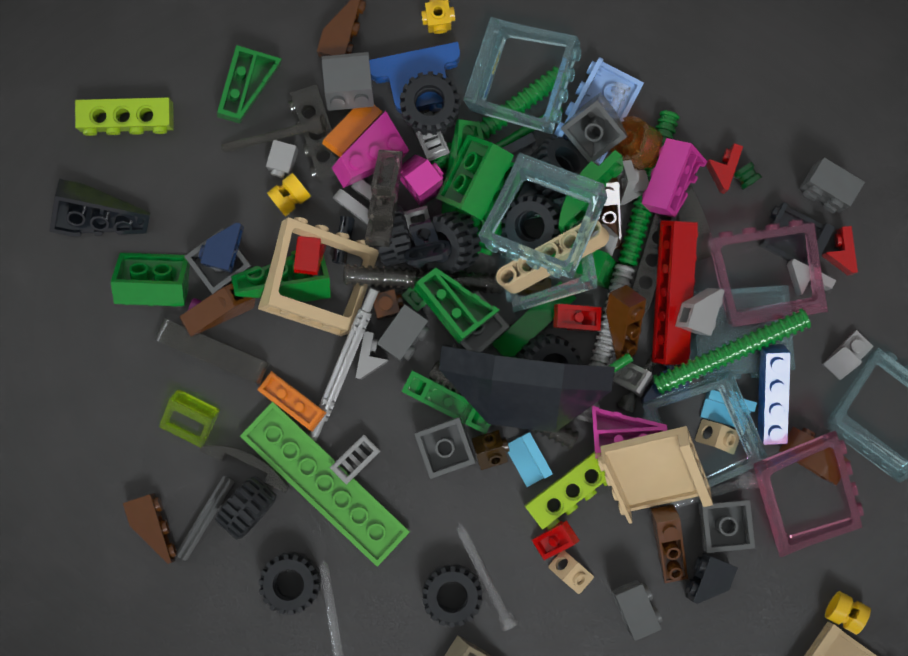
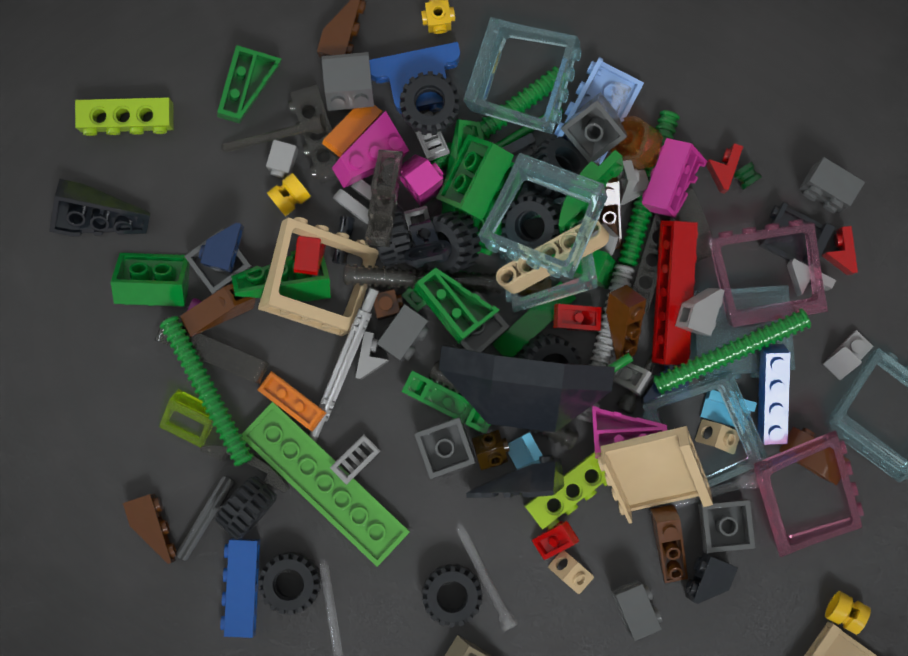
(206, 390): none -> green piece
(241, 588): none -> blue brick
(535, 479): none -> black wedge

